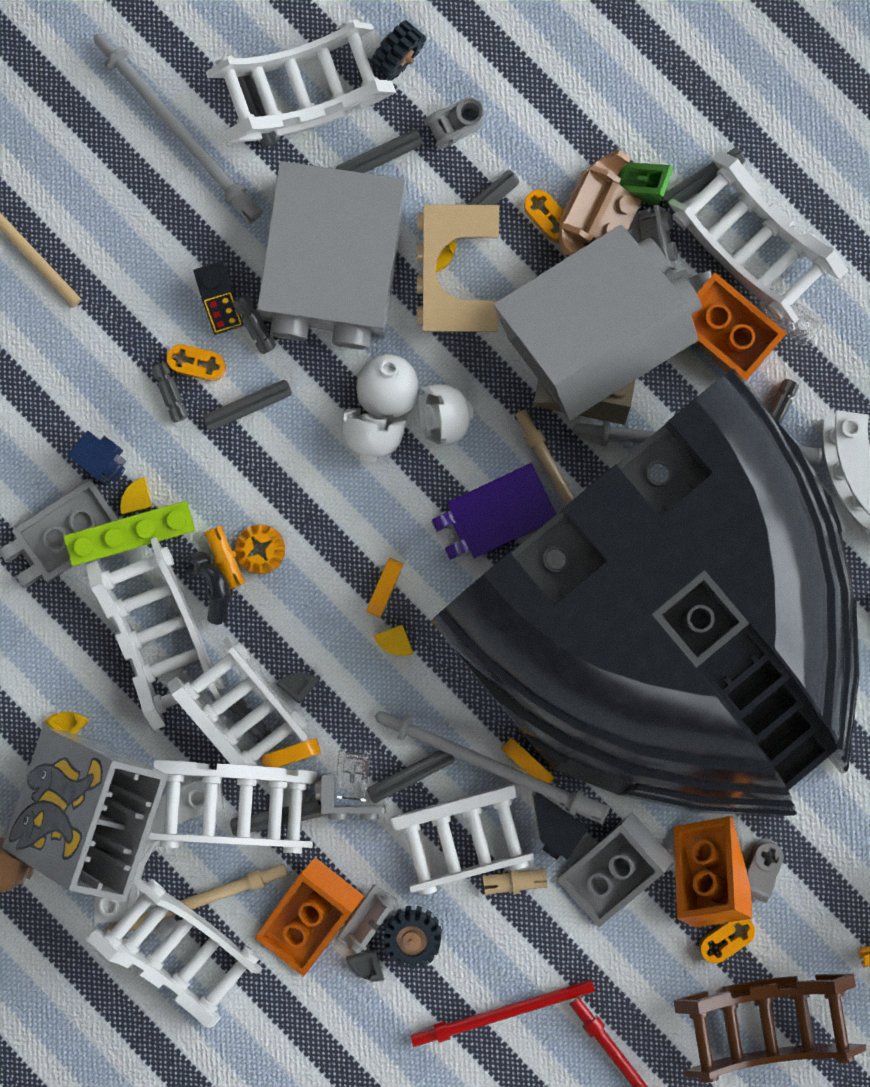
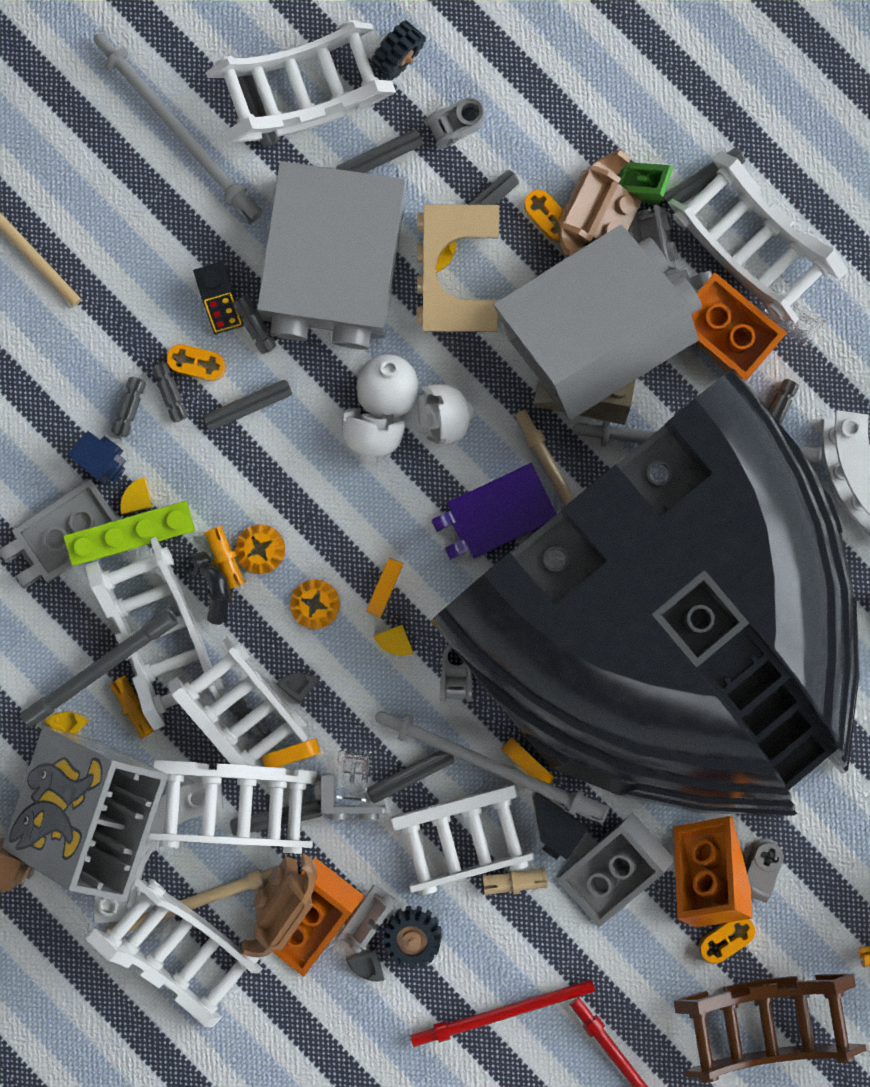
(128, 406): none -> dark grey axle
(131, 706): none -> light orange pin
(151, 631): none -> dark grey piece
(281, 906): none -> medium nougat plate
(328, 597): none -> light orange gear
(455, 676): none -> light grey piece

